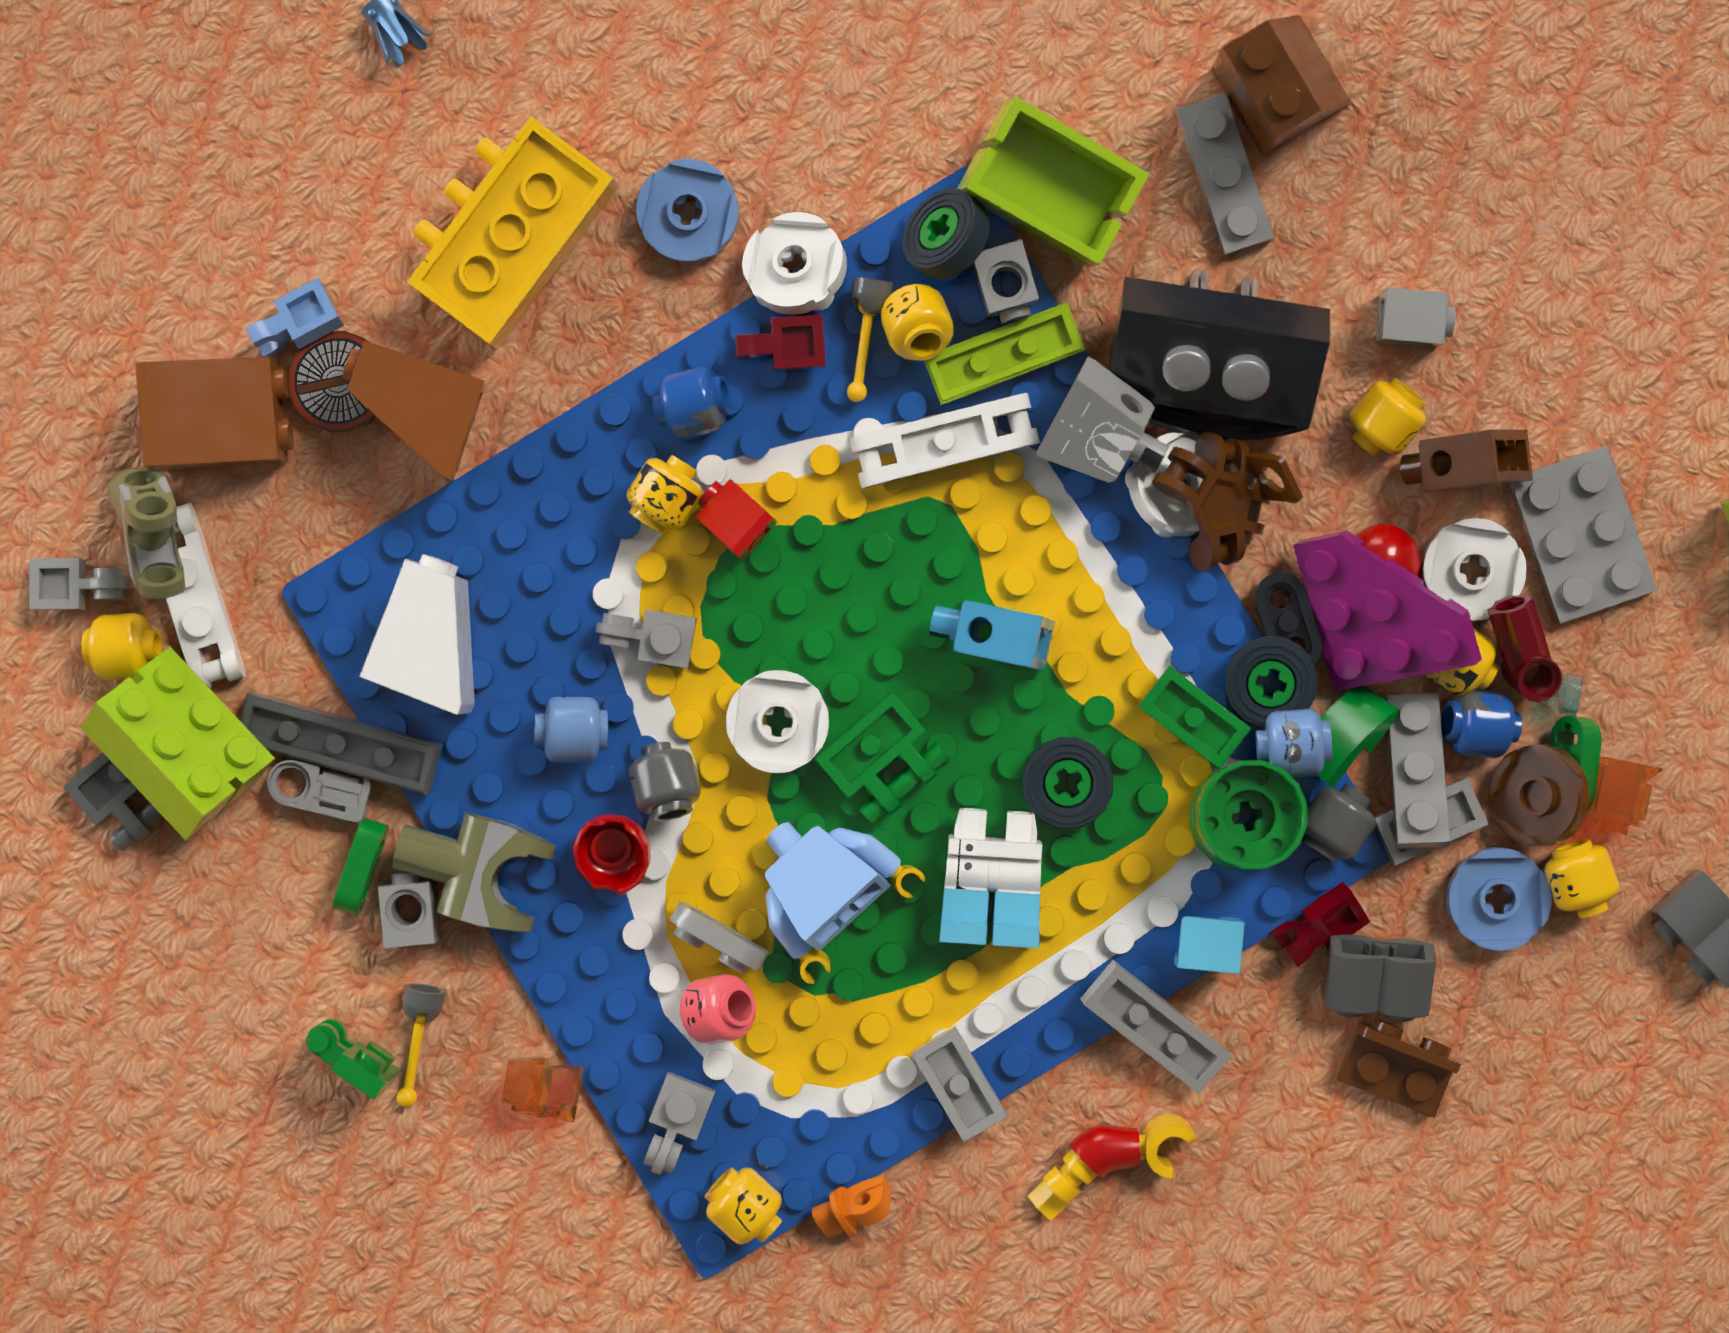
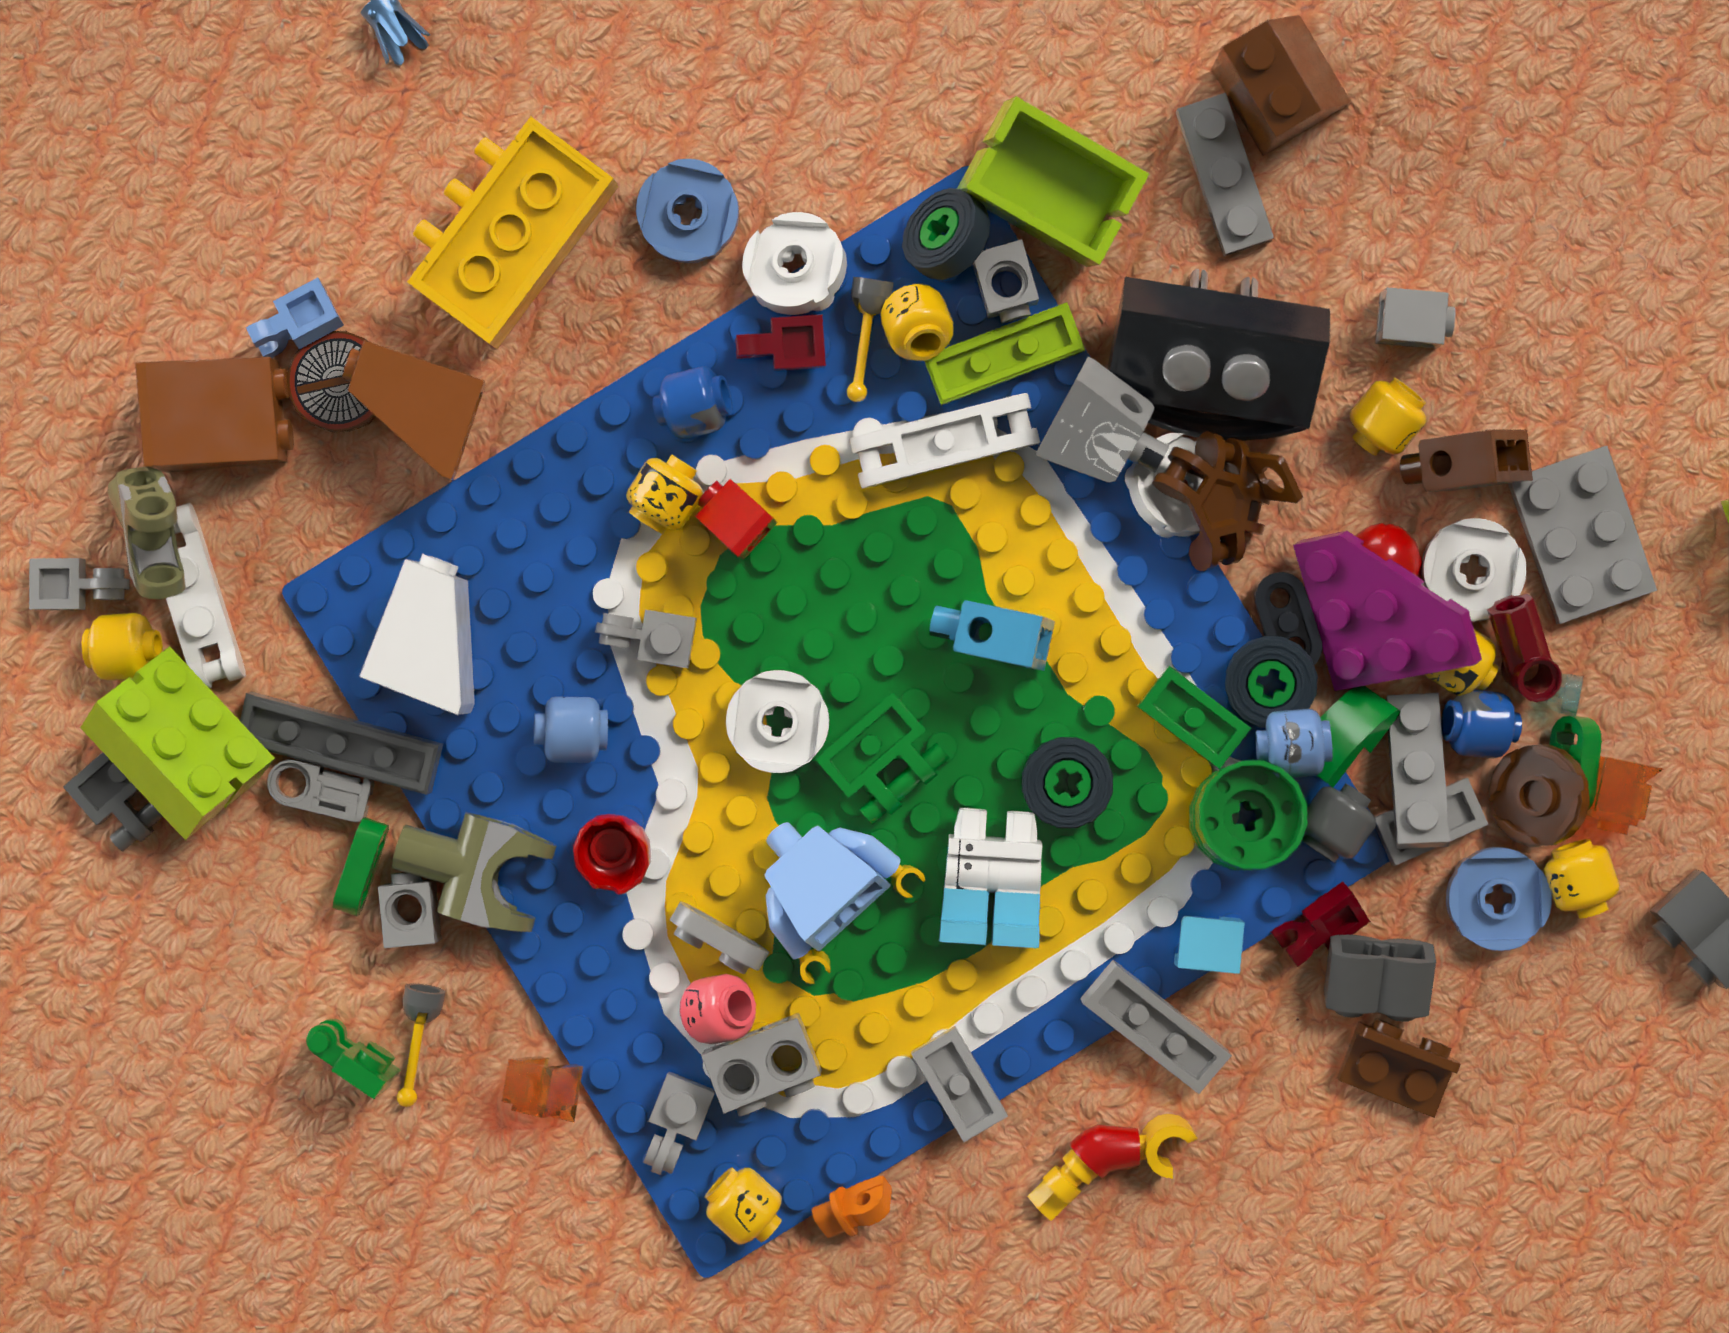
(664, 782): dark grey head -> none
(756, 1052): none -> light grey brick

